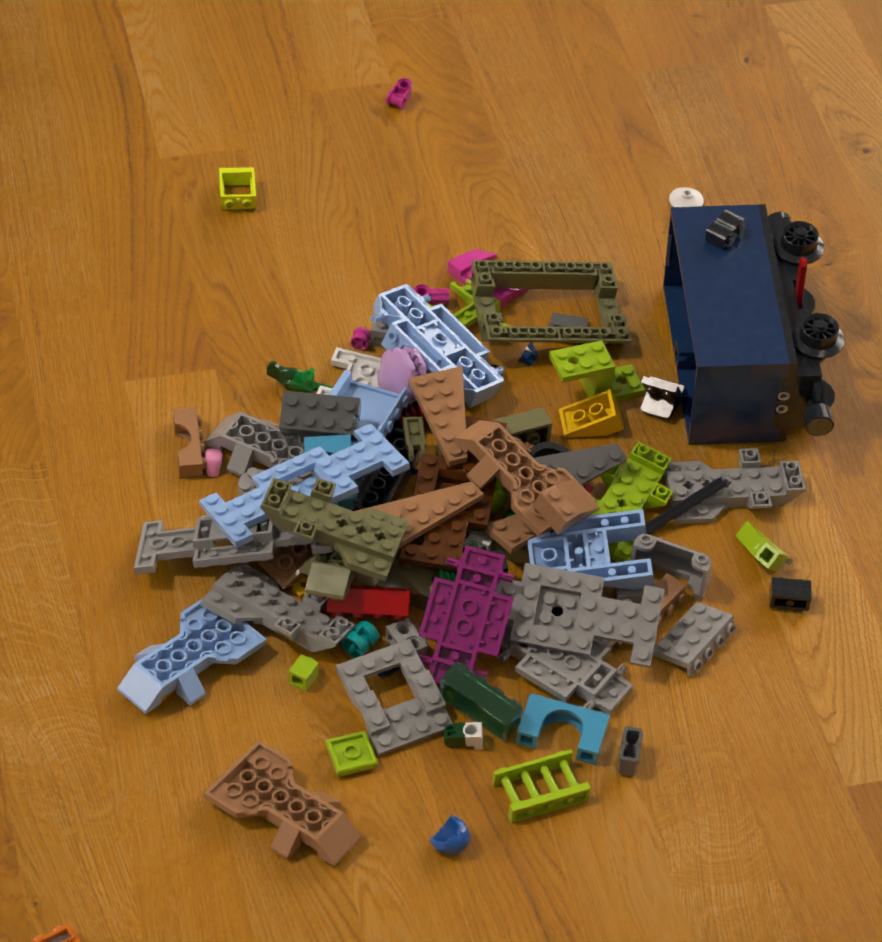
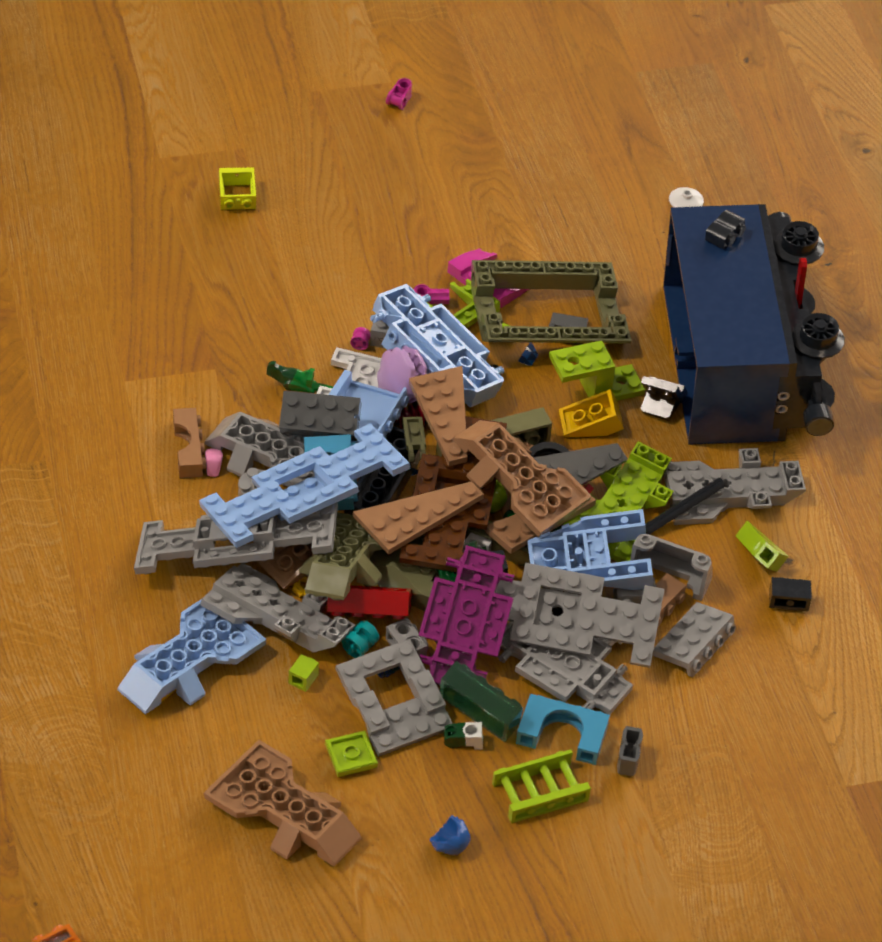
(363, 538): olive piece -> none
(565, 505): medium nougat slope -> none

